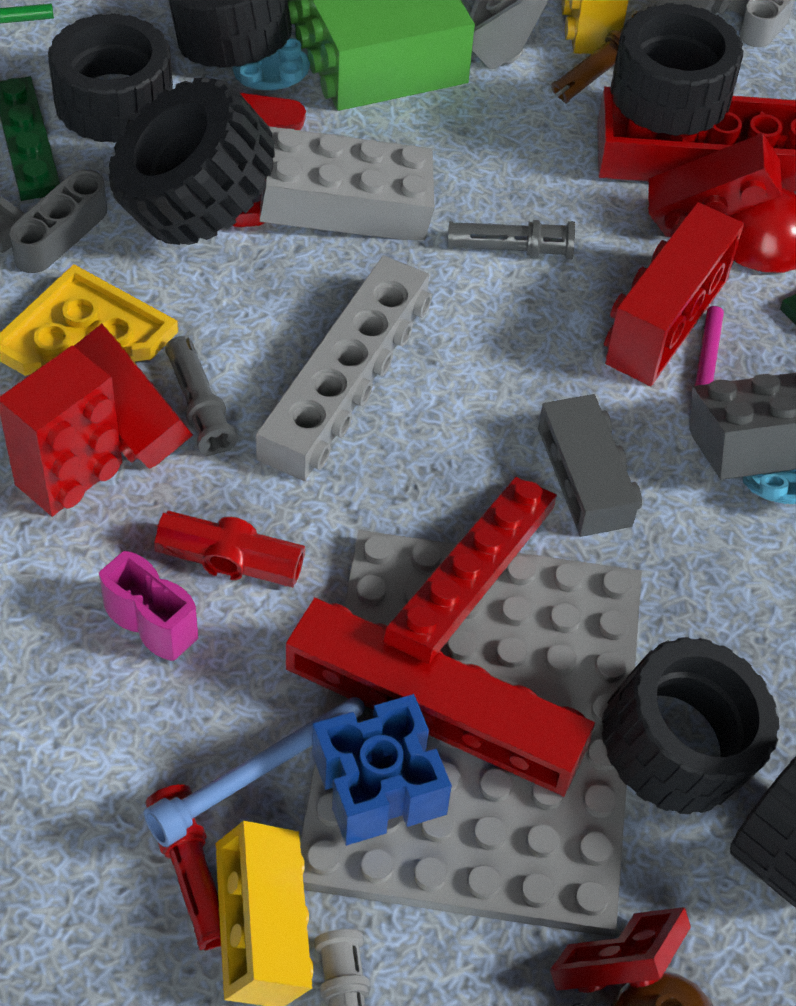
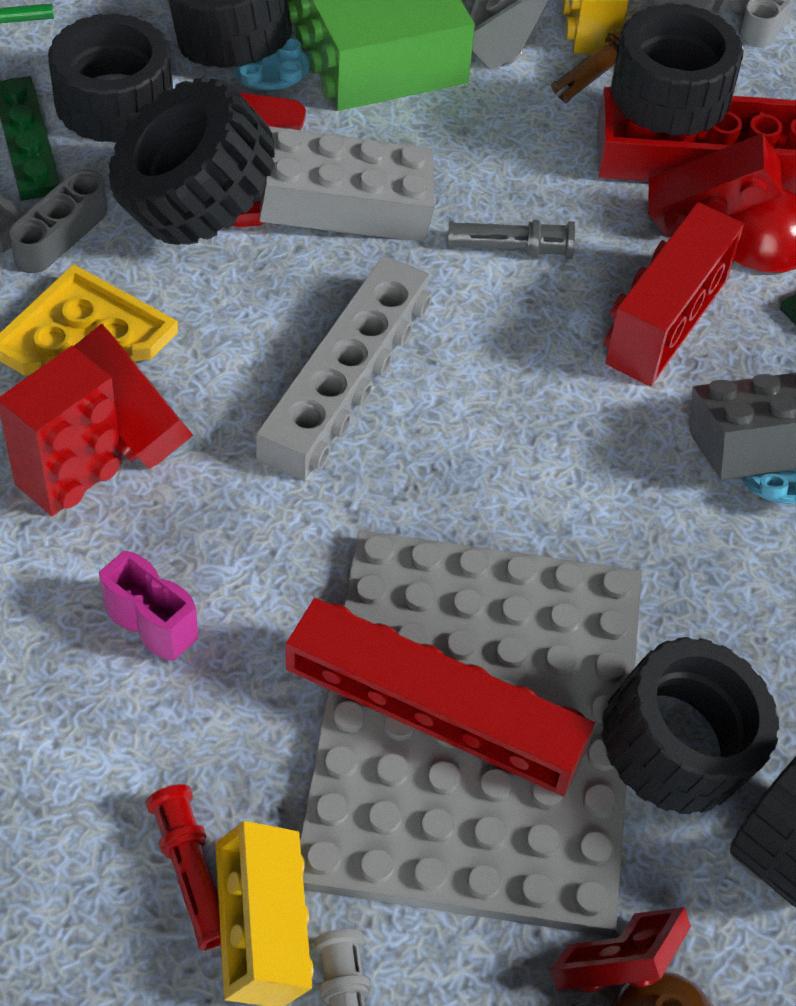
(171, 818): medium blue piece -> none
(203, 409): dark grey pin -> none
(229, 548): red piece -> none
(380, 769): blue brick -> none
(469, 570): red plate -> none
(589, 465): dark grey brick -> none
(710, 345): dark pink bar -> none

